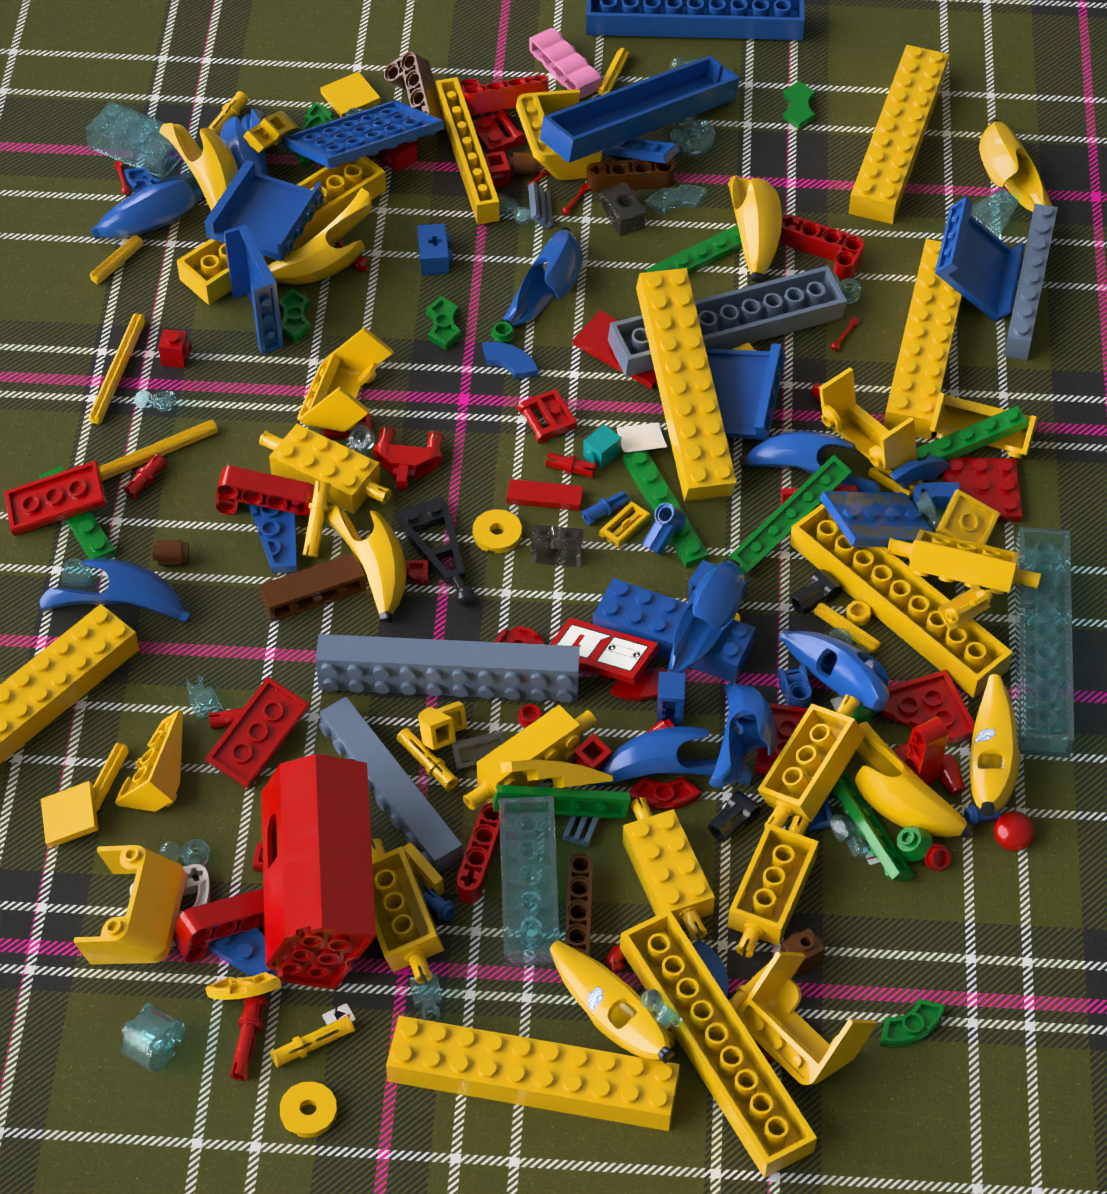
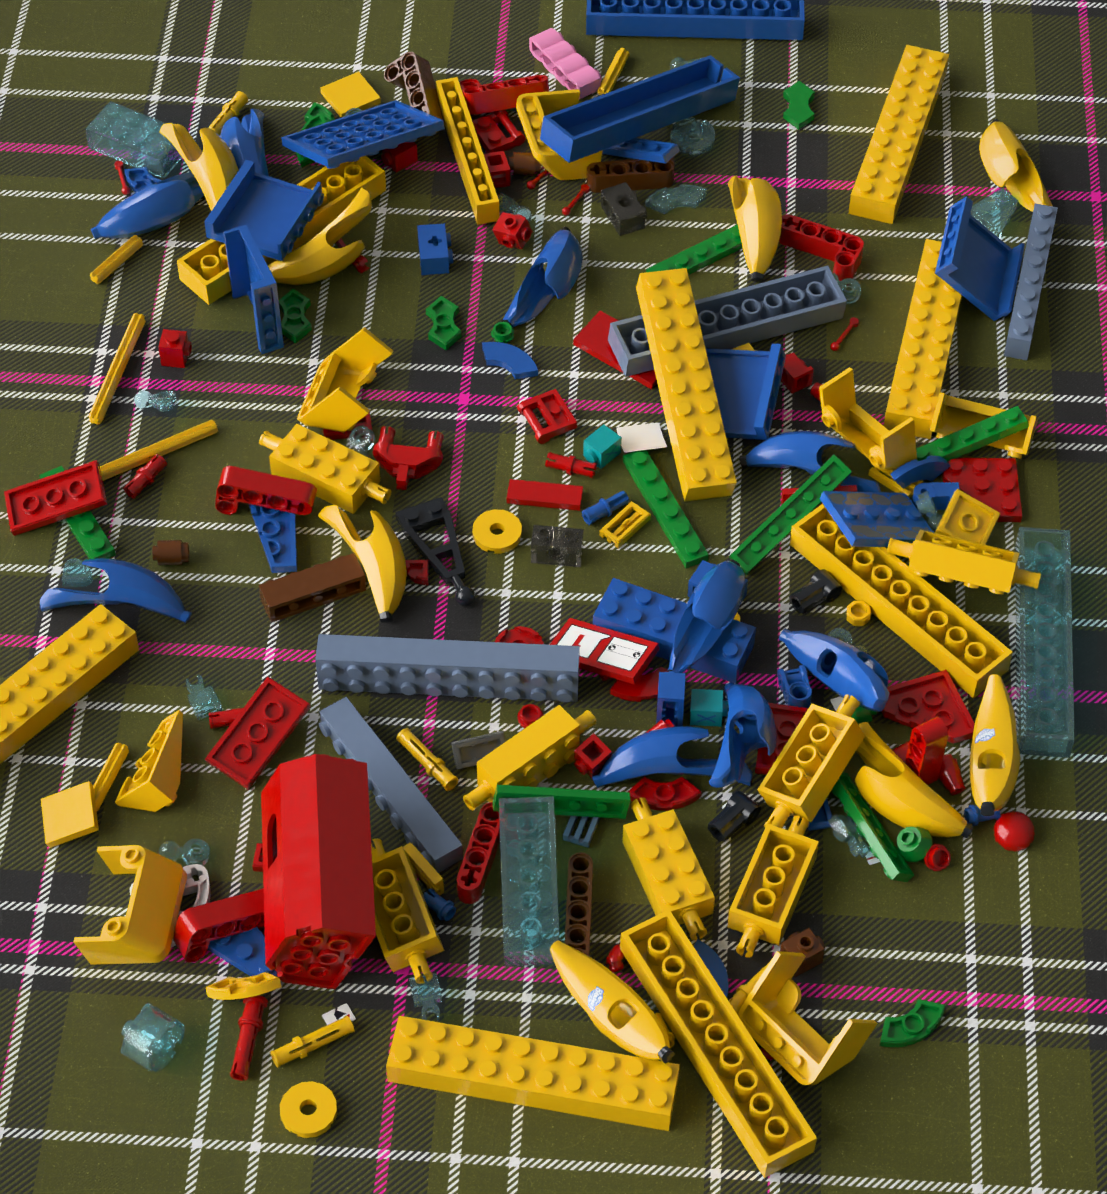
(270, 131): yellow slope -> none
(316, 519): yellow pin -> none
(440, 724): yellow brick -> none
(512, 230): none -> red brick
(540, 205): sand blue tile -> none
(562, 773): yellow slope -> none
(653, 1001): clear light blue plate -> none
(664, 527): blue piece -> none
(707, 707): none -> teal brick
(796, 373): none -> red brick
(838, 621): yellow axle -> none
(965, 606): yellow hinge -> none

